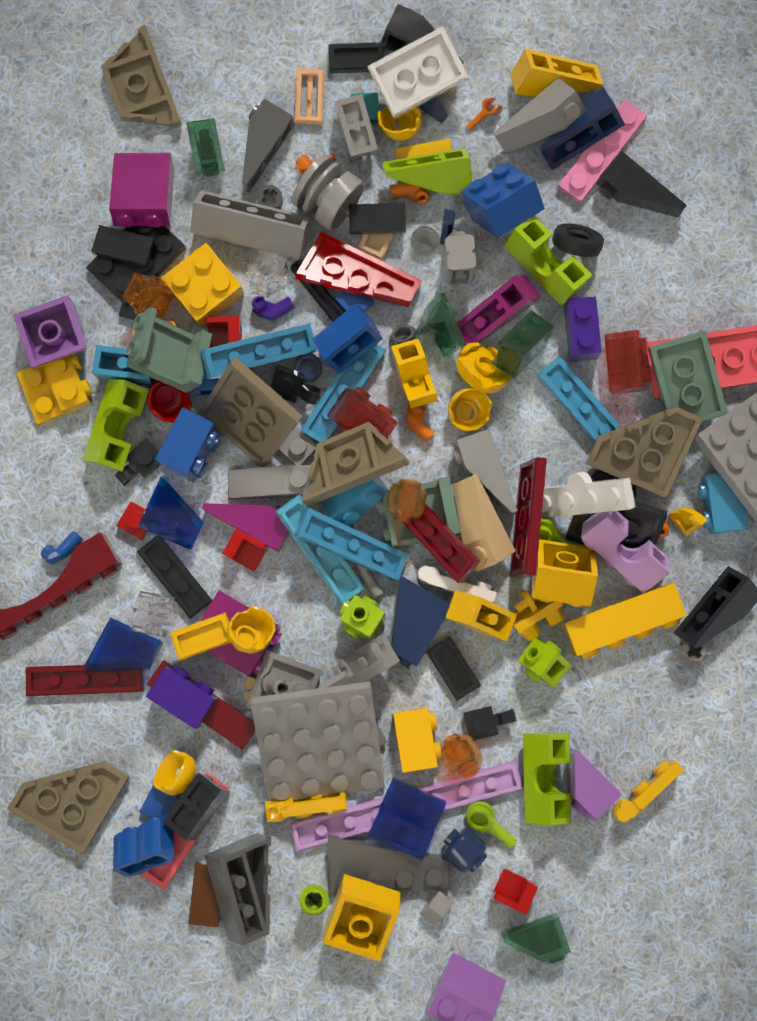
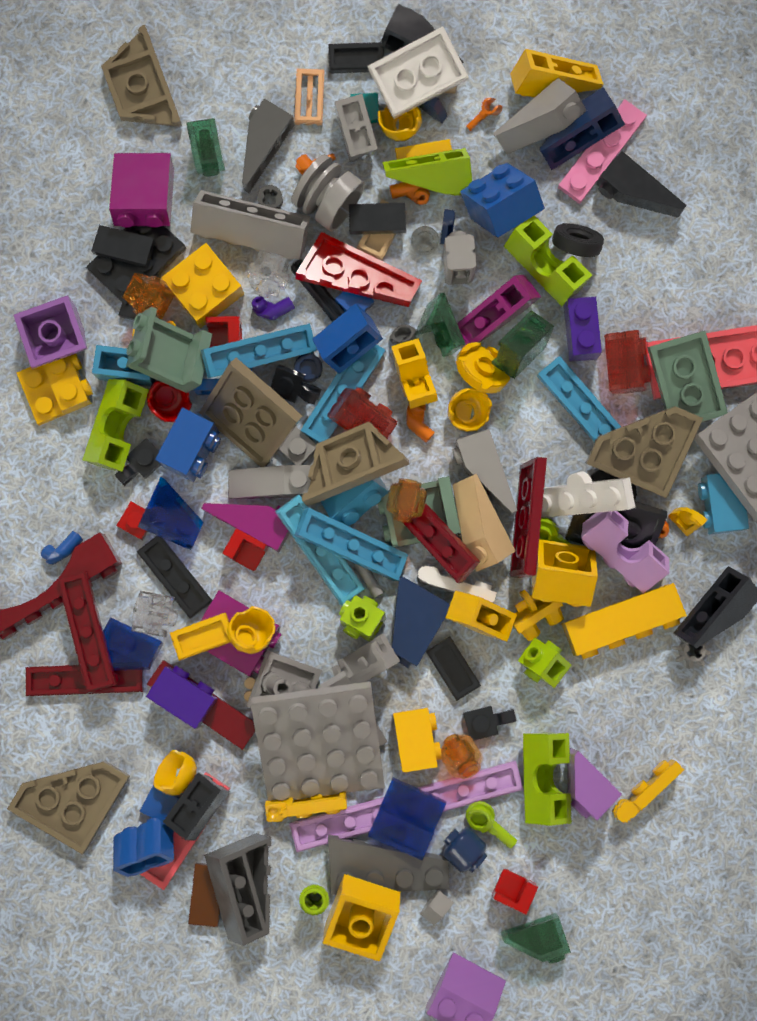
(87, 632): none -> dark red tile

